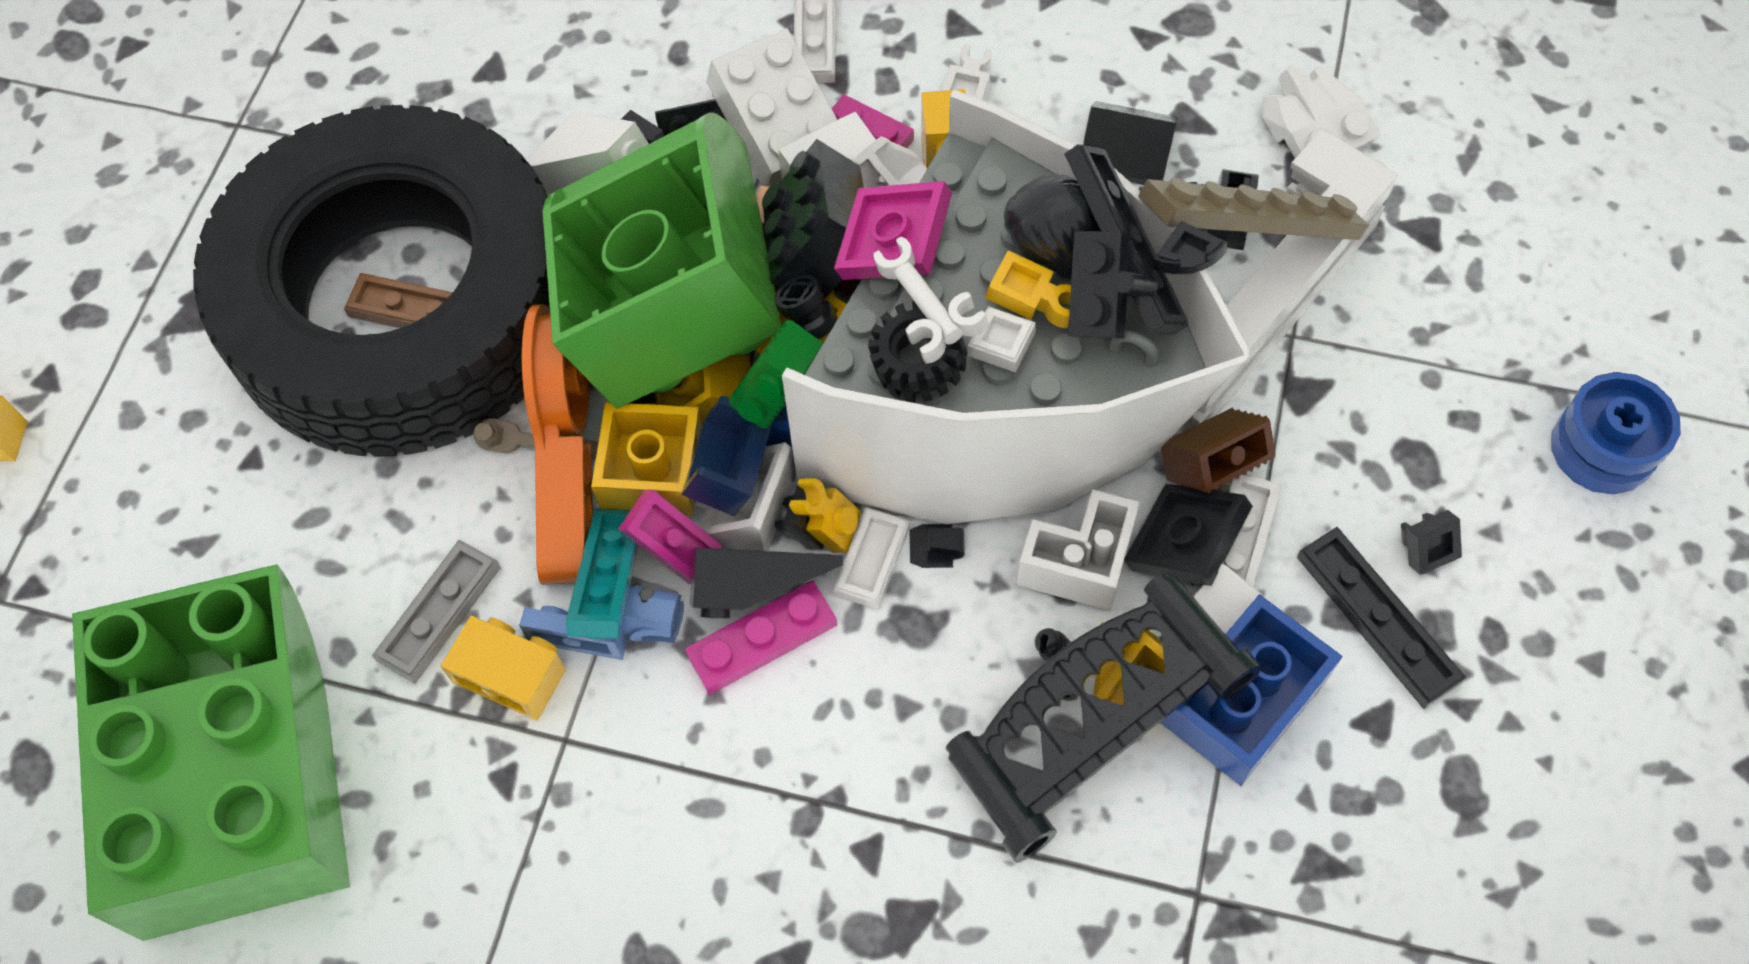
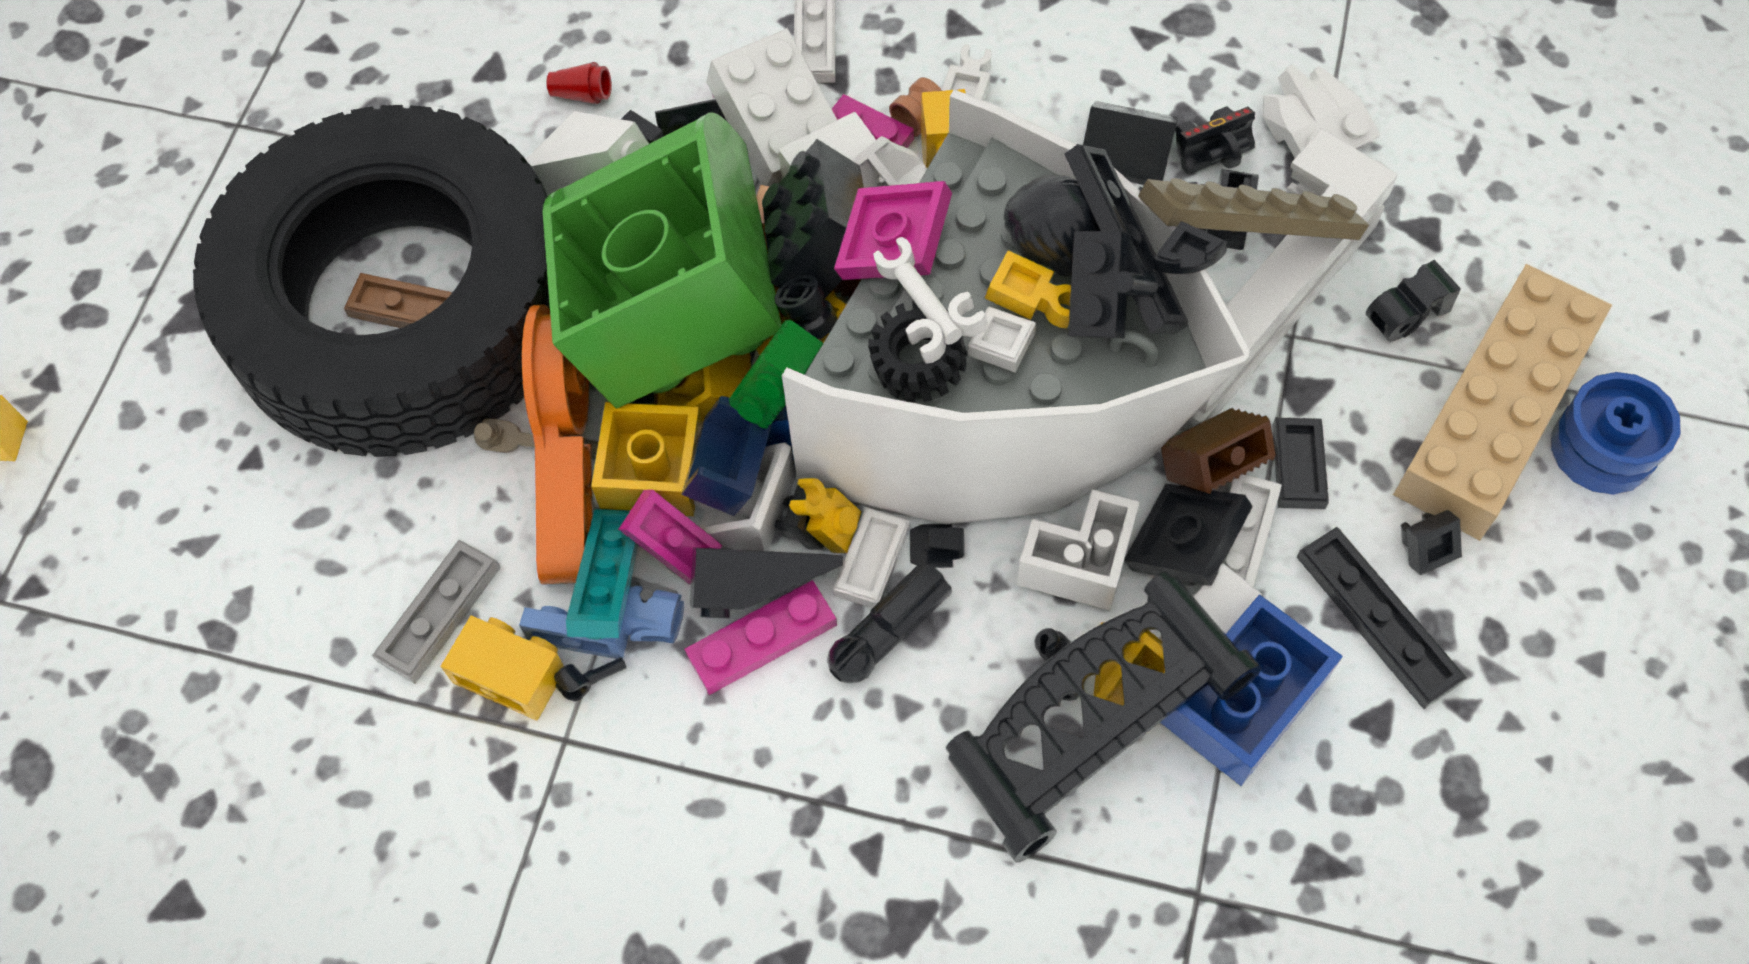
(204, 756): bright green brick -> none
(575, 685): none -> black hand
(581, 83): none -> red cone
(888, 623): none -> black piece
(908, 107): none -> nougat wheel
(1216, 141): none -> black hips
(1300, 463): none -> black tile
(1405, 307): none -> black leg
(1503, 401): none -> tan brick

